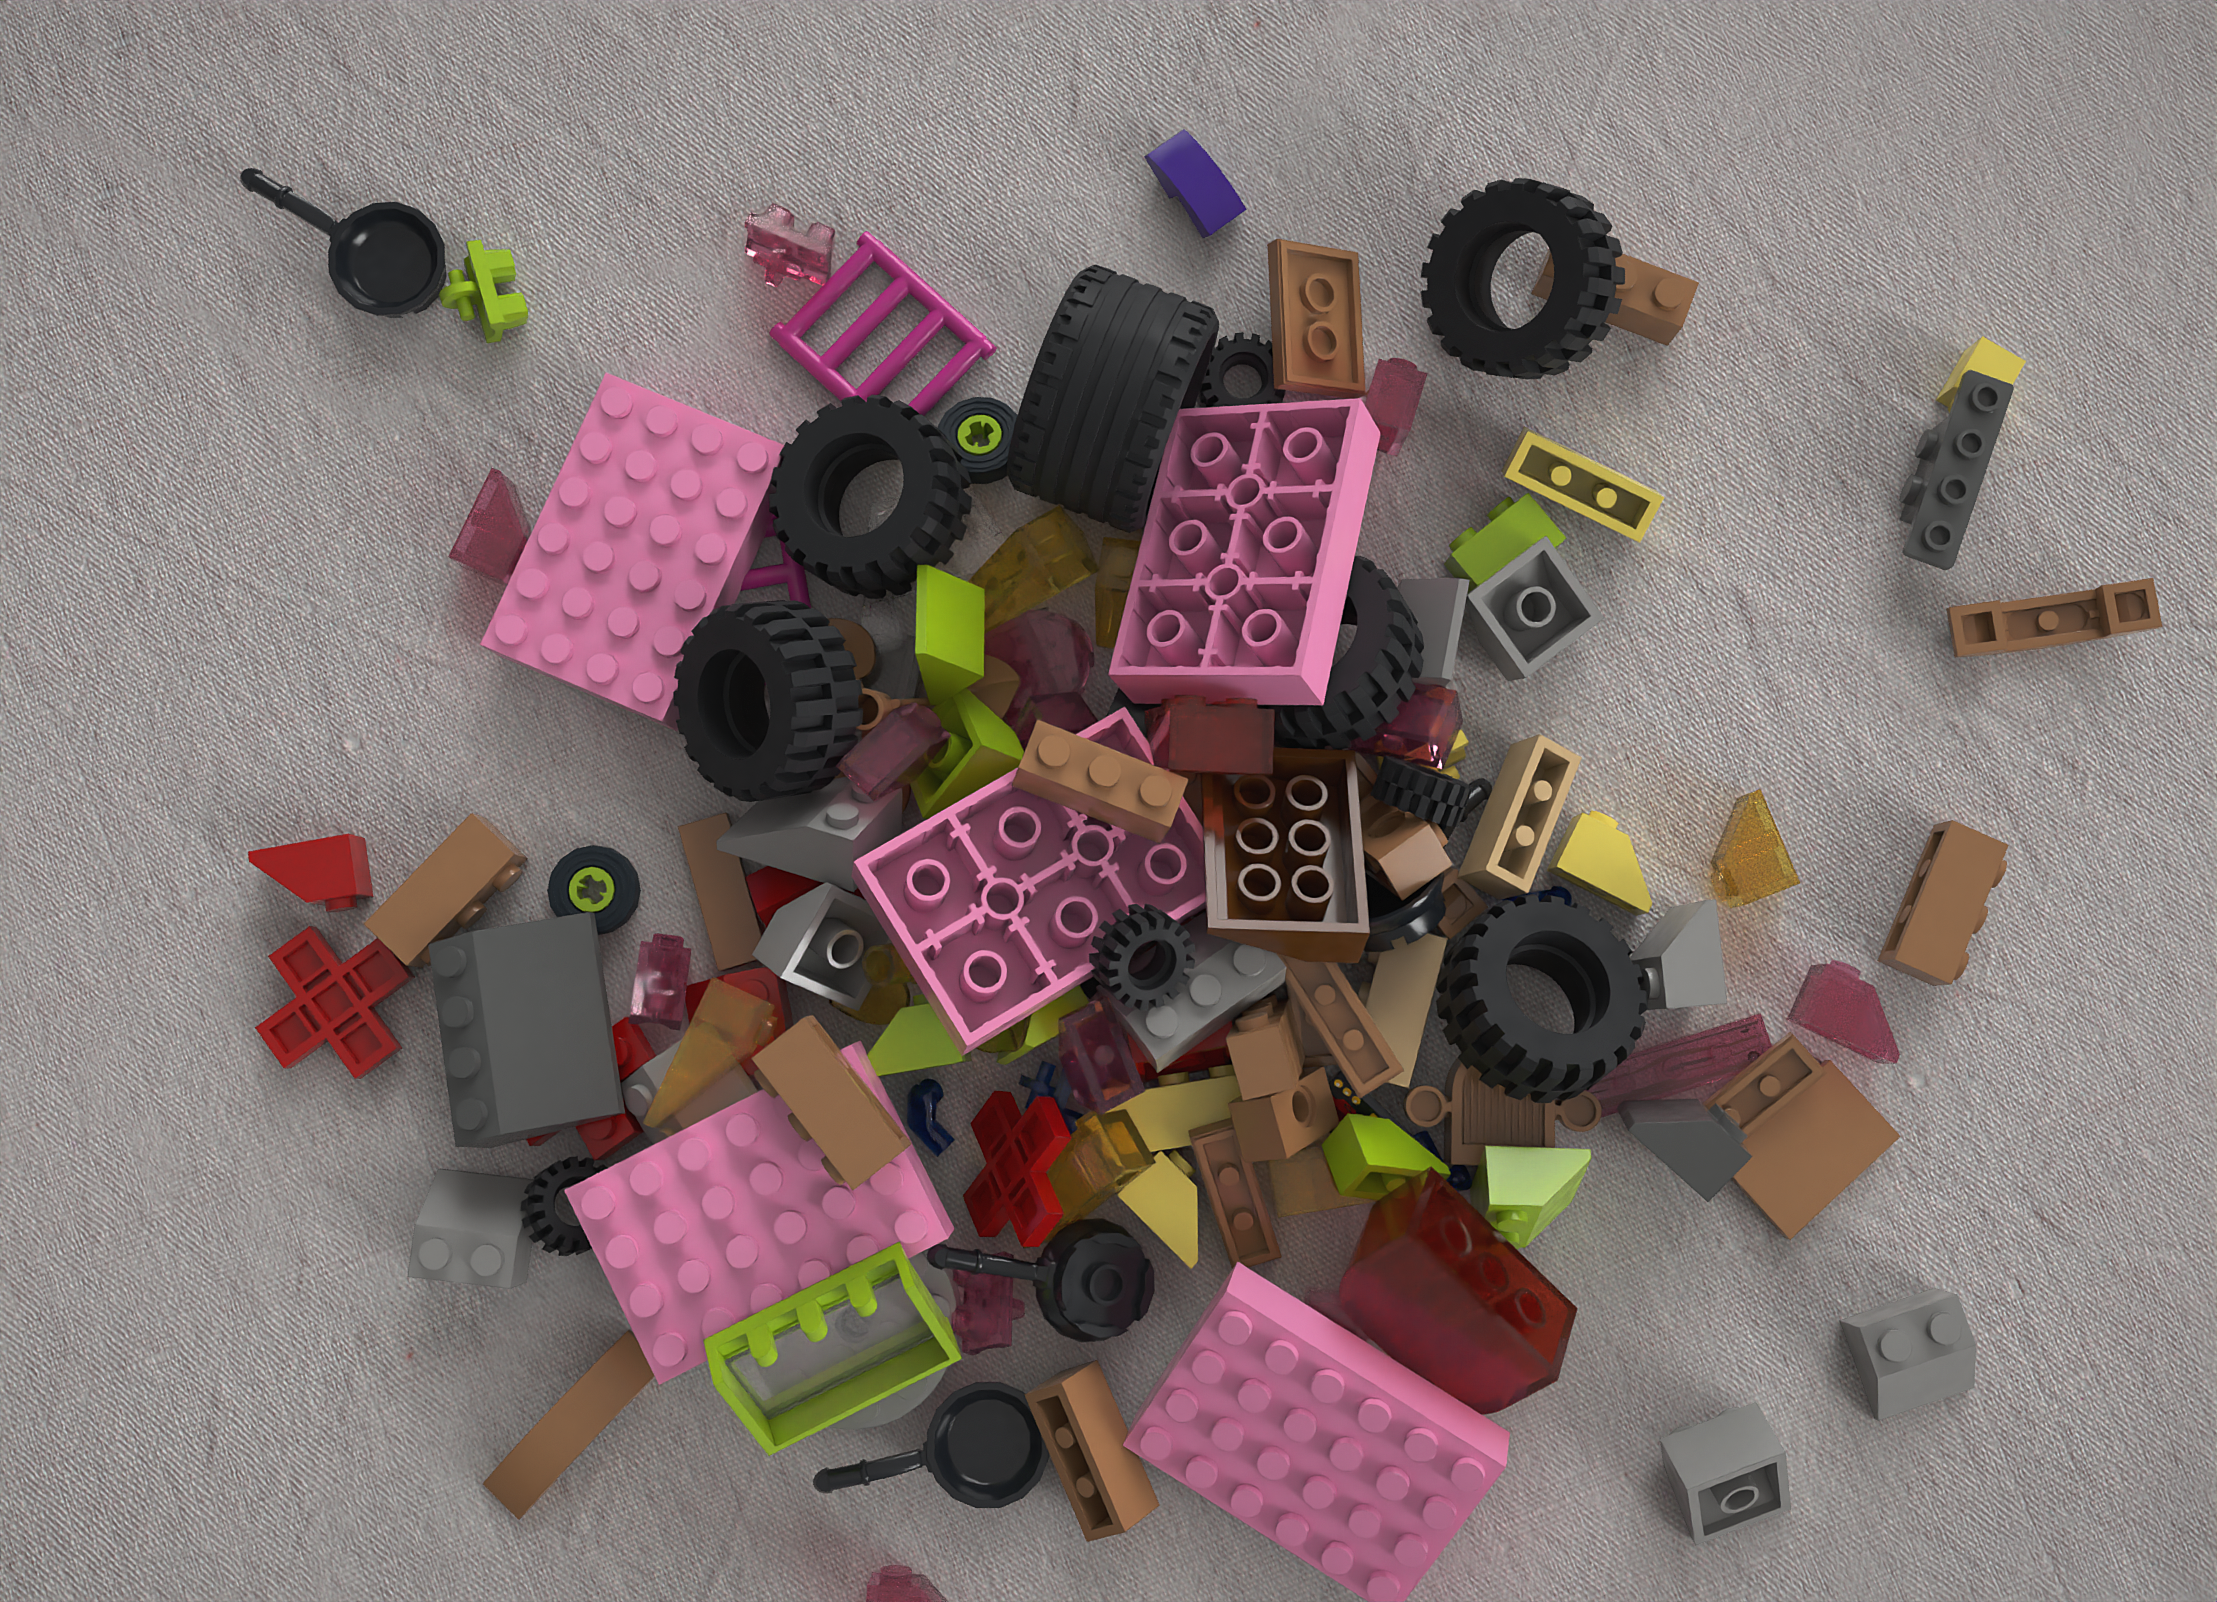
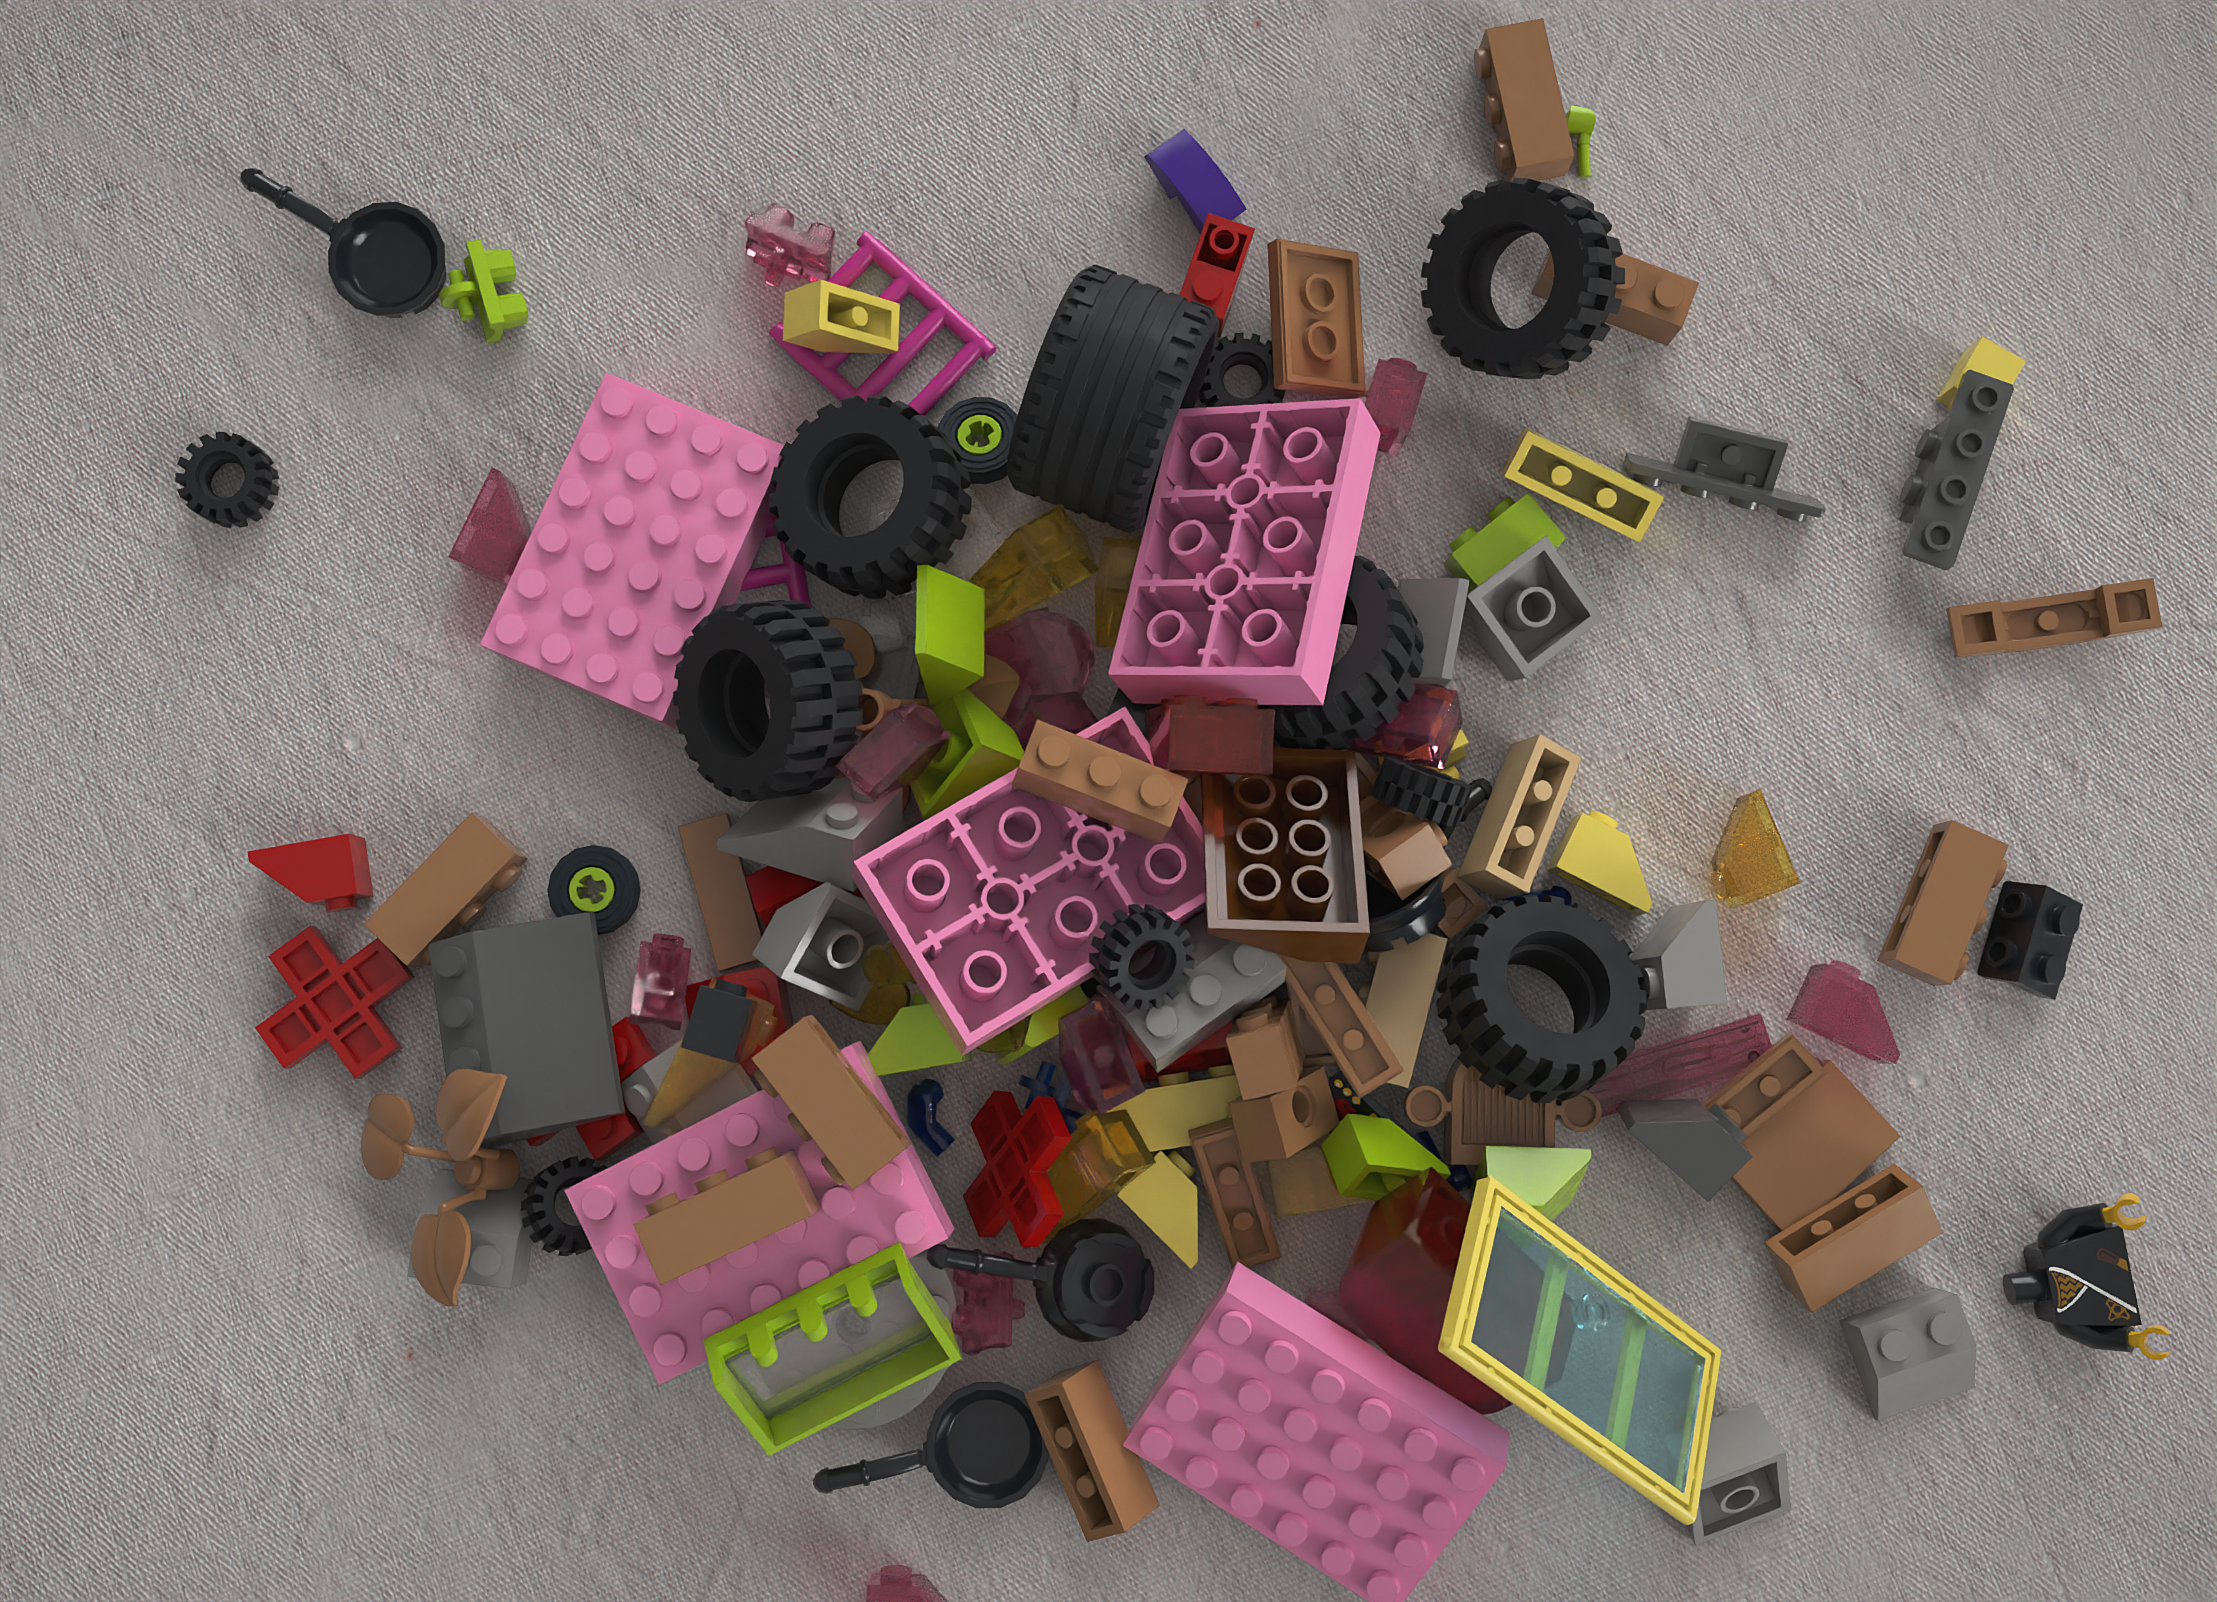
(208, 460): none -> black tyre
(464, 1113): none -> medium nougat plant
(570, 1426): medium nougat slope -> none
(720, 1021): none -> black brick
(725, 1214): none -> medium nougat brick
(840, 319): none -> light yellow slope
(1218, 265): none -> red slope
(1524, 101): none -> medium nougat brick
(1581, 124): none -> lime hand
(1581, 1350): none -> clear light blue door
(1729, 464): none -> dark grey bracket
(1853, 1237): none -> medium nougat brick
(2030, 938): none -> black bracket
(2084, 1279): none -> black torso

